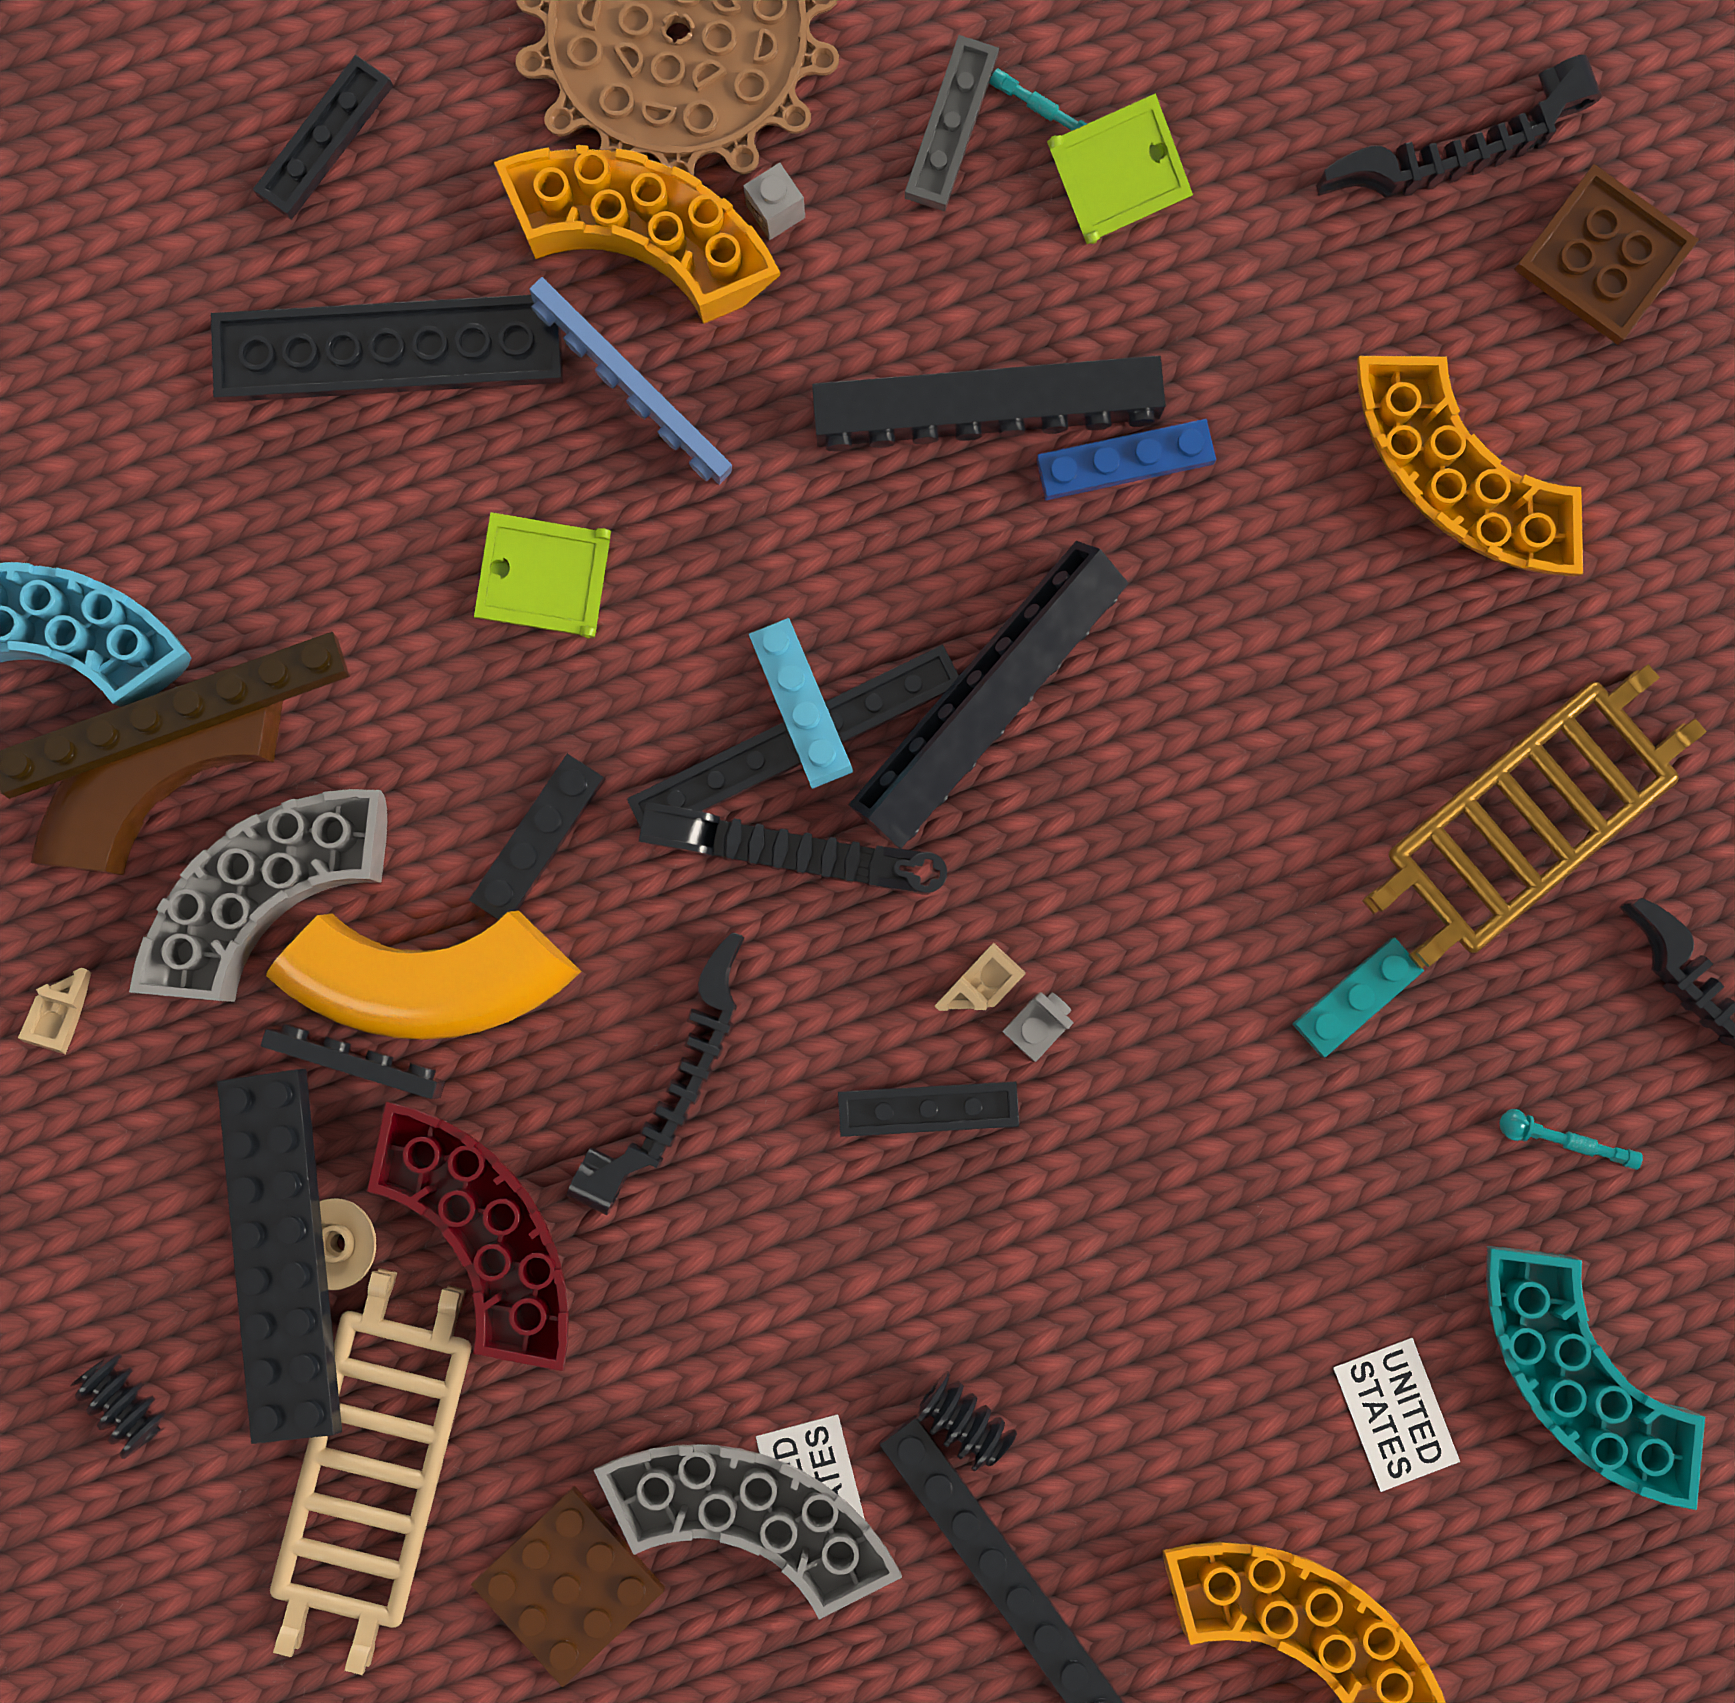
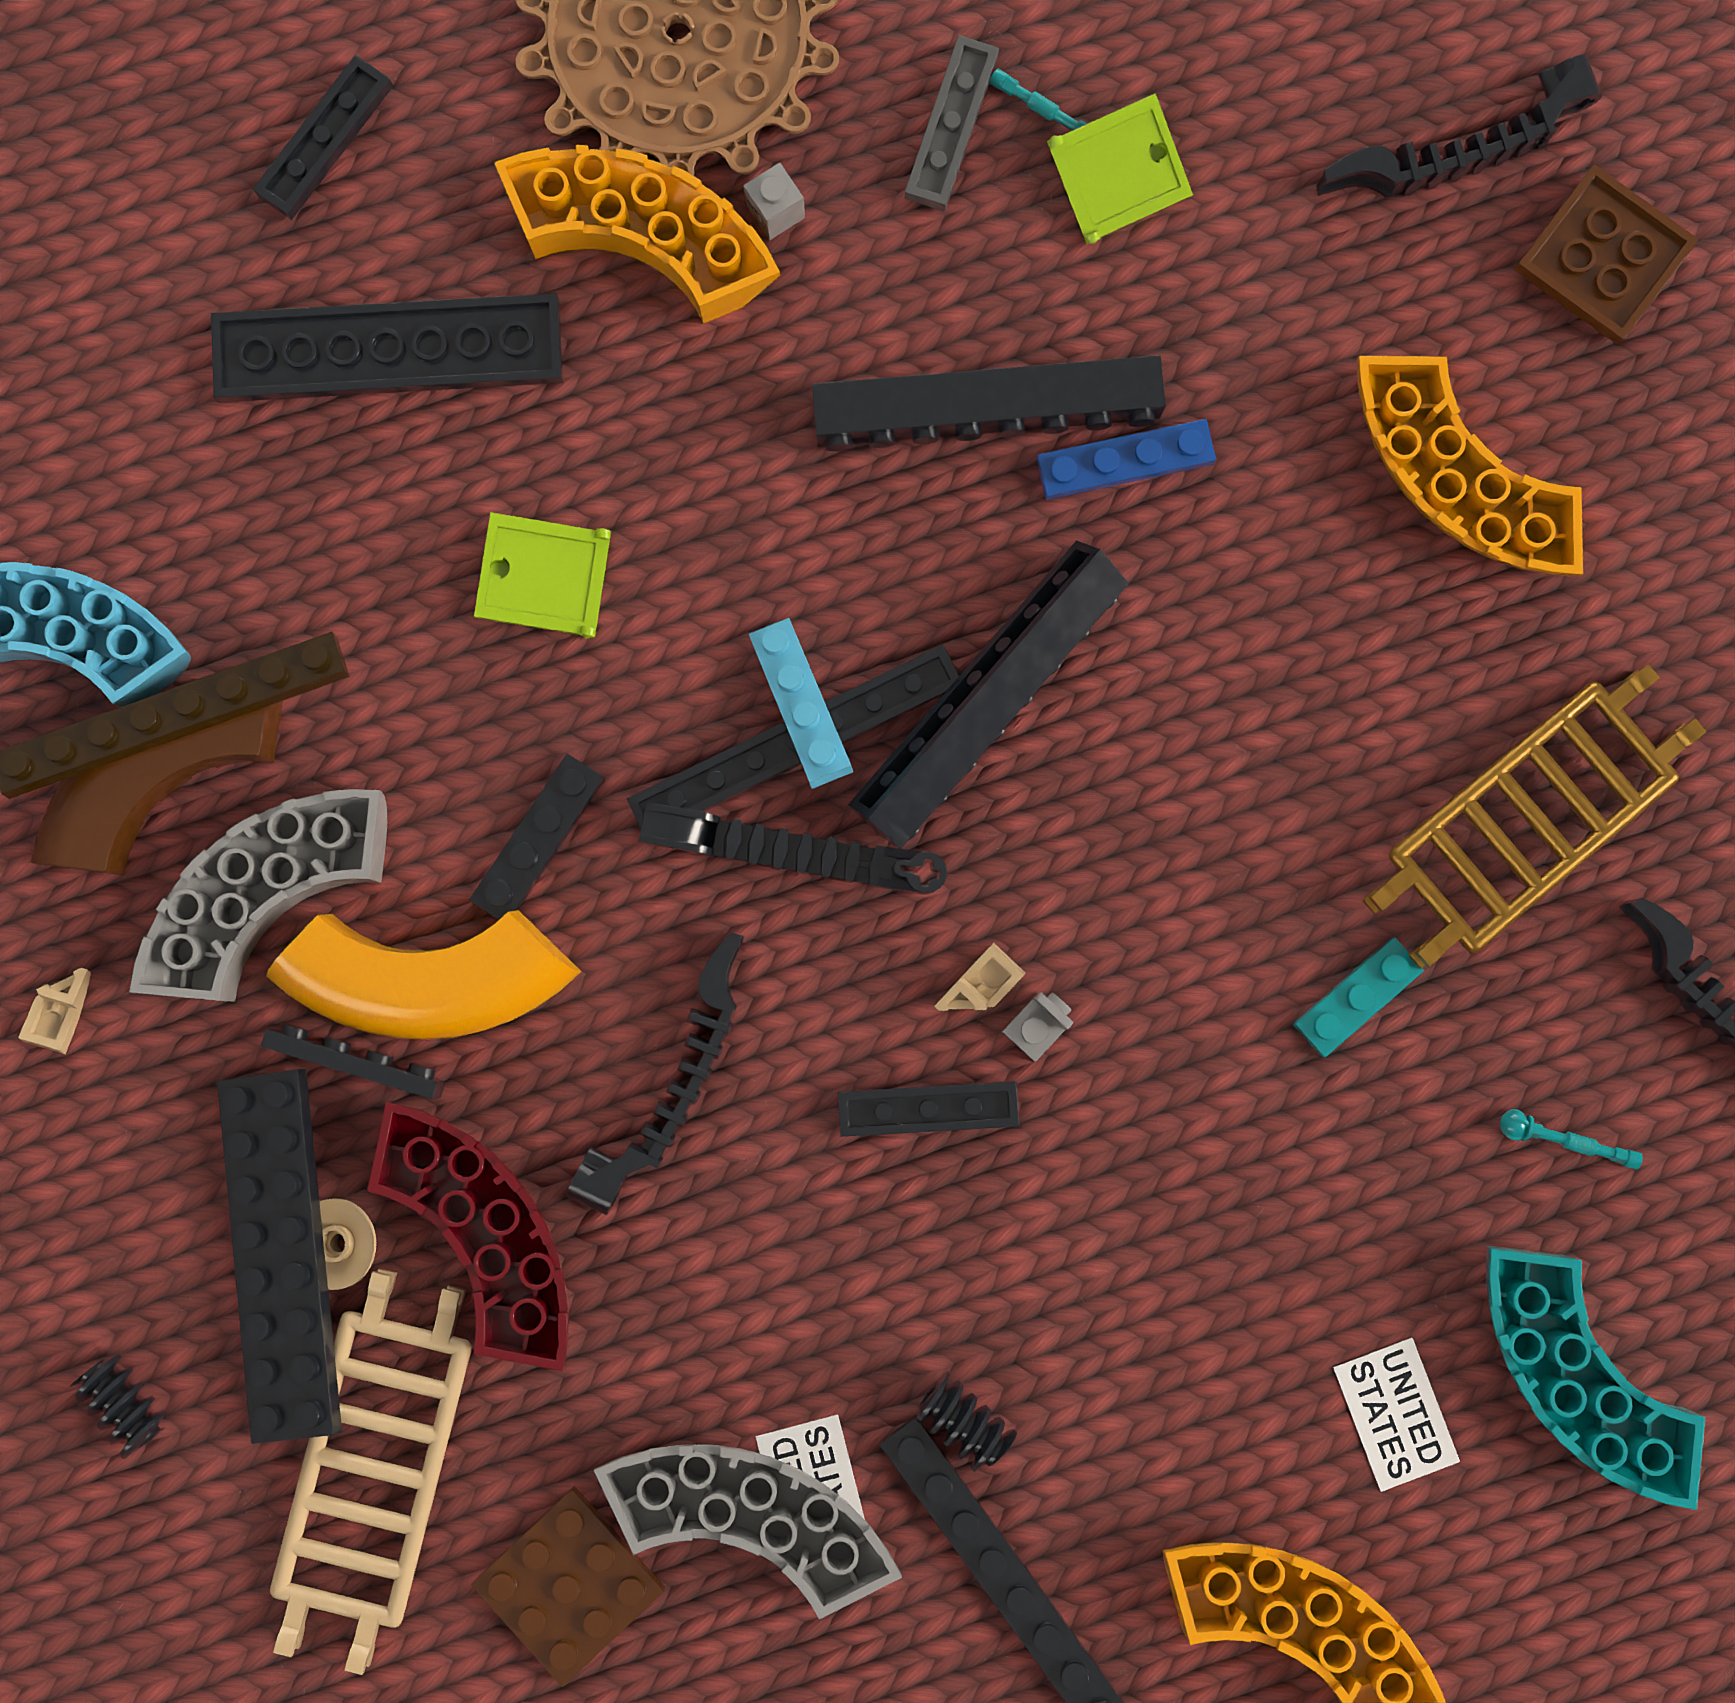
(618, 371): medium blue plate -> none

